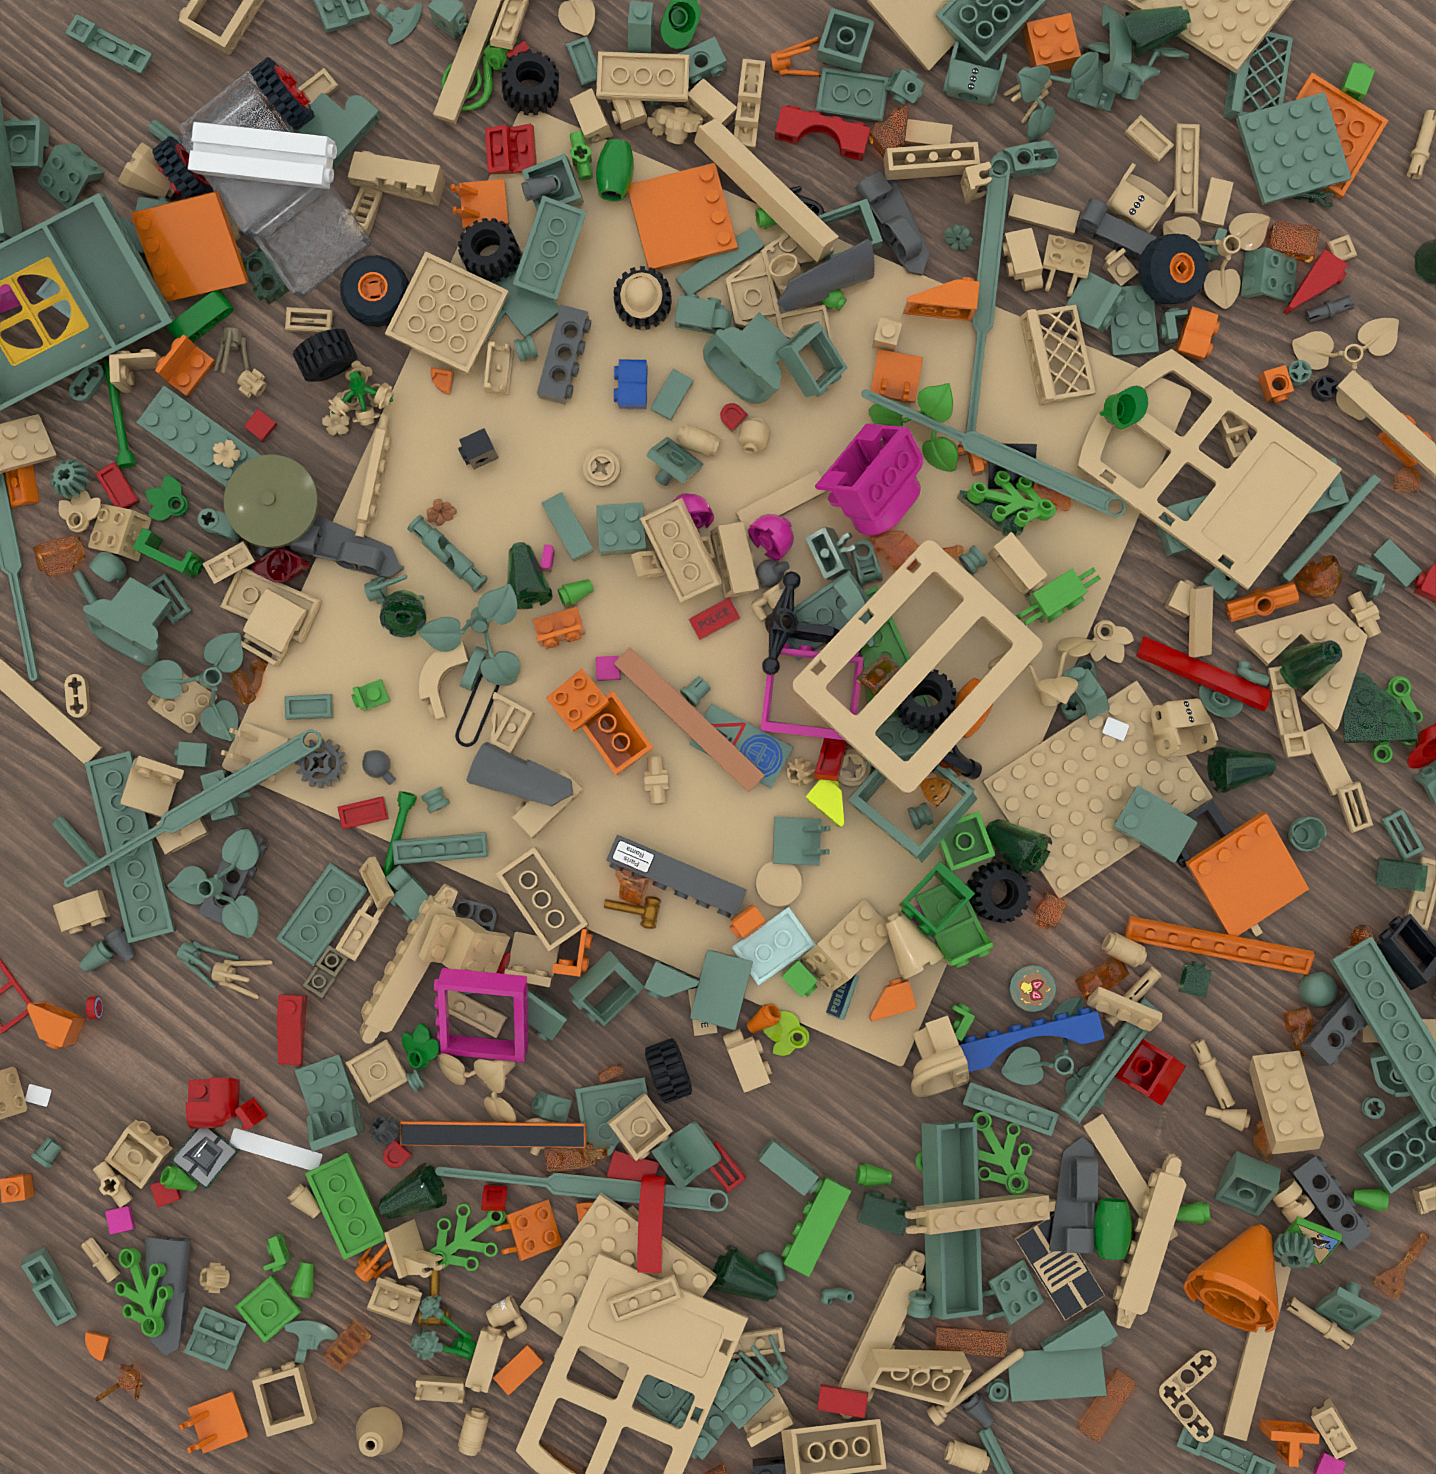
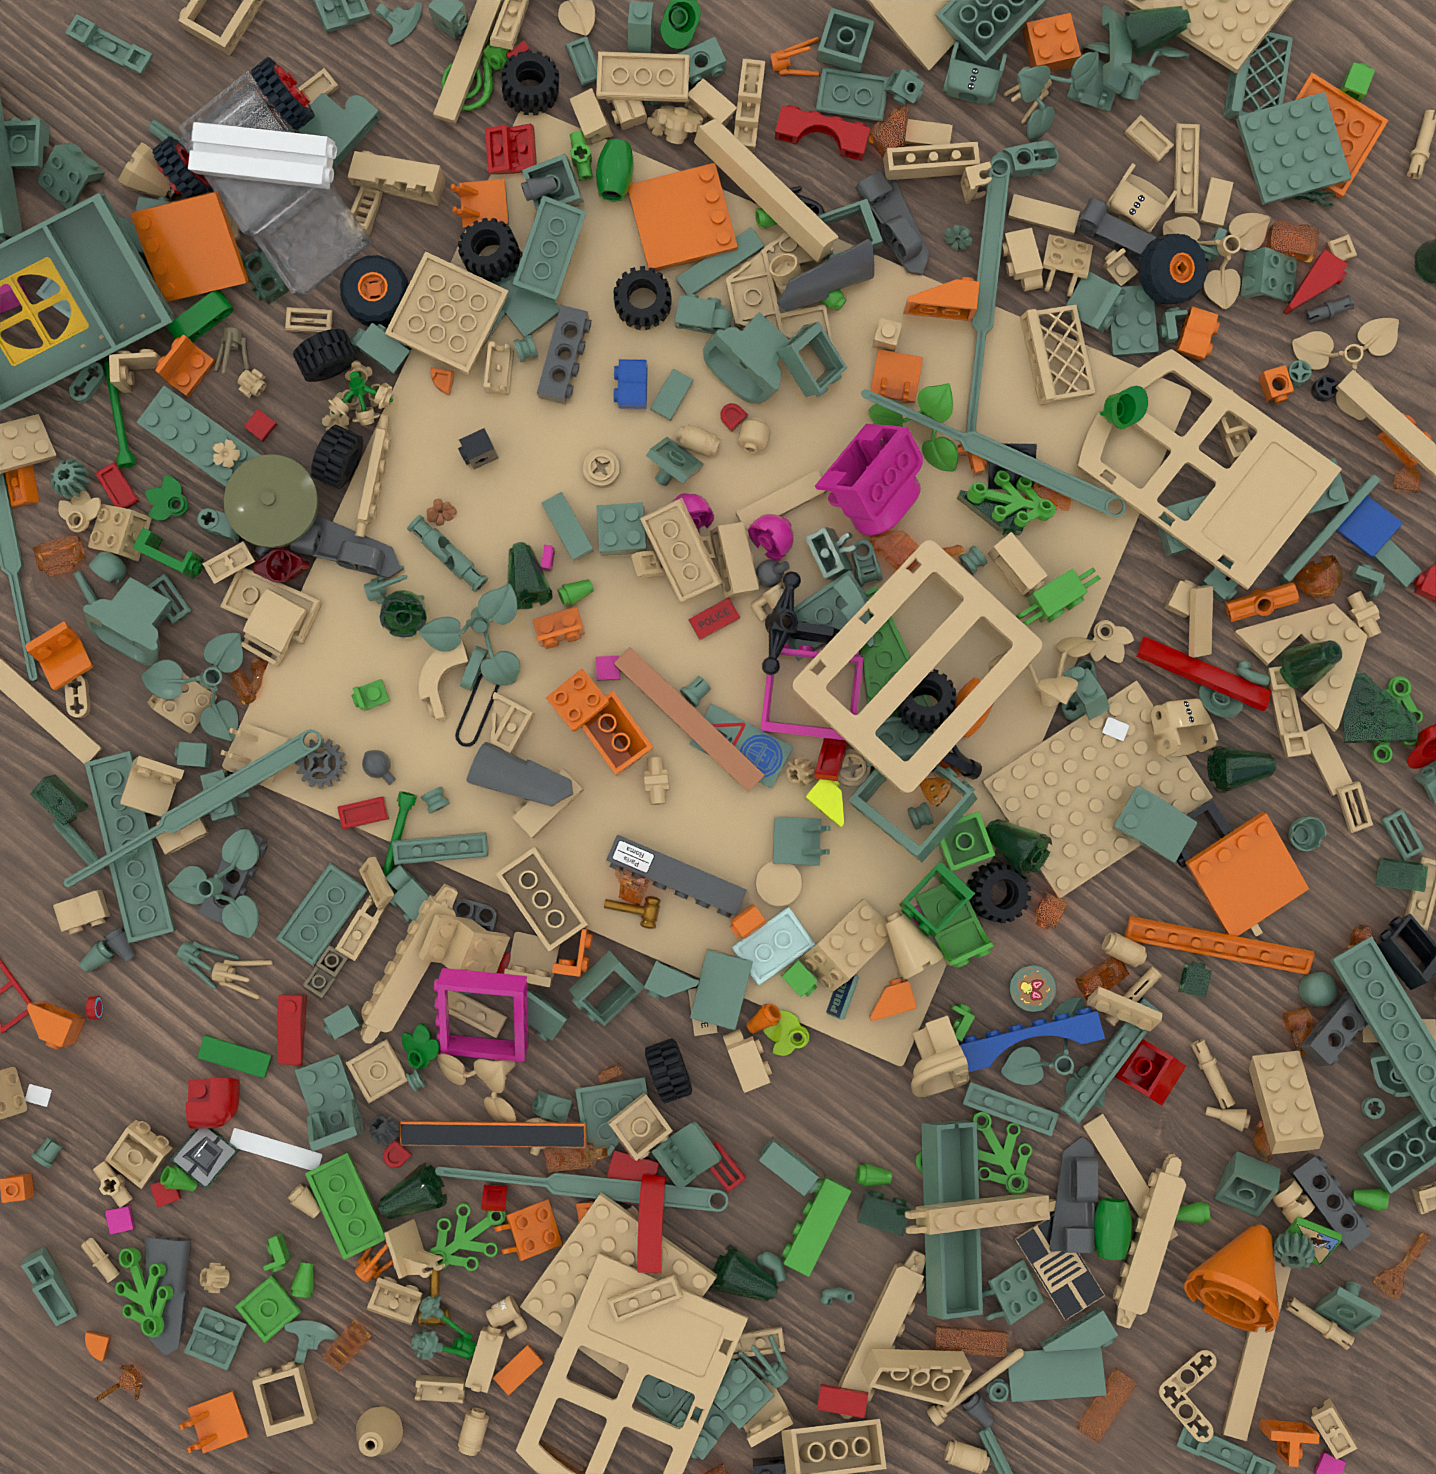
(58, 799): none -> clear green hinge
(60, 655): none -> orange bracket
(234, 1056): none -> green tile
(250, 1113): red tile -> none
(309, 706): sand green tile -> none
(337, 456): none -> black tyre
(342, 1022): none -> sand green brick
(380, 348): none -> sand green hinge
(641, 295): tan hat -> none
(878, 674): clear orange slope -> none
(919, 1304): sand green wheel -> none
(1369, 527): none -> blue tile

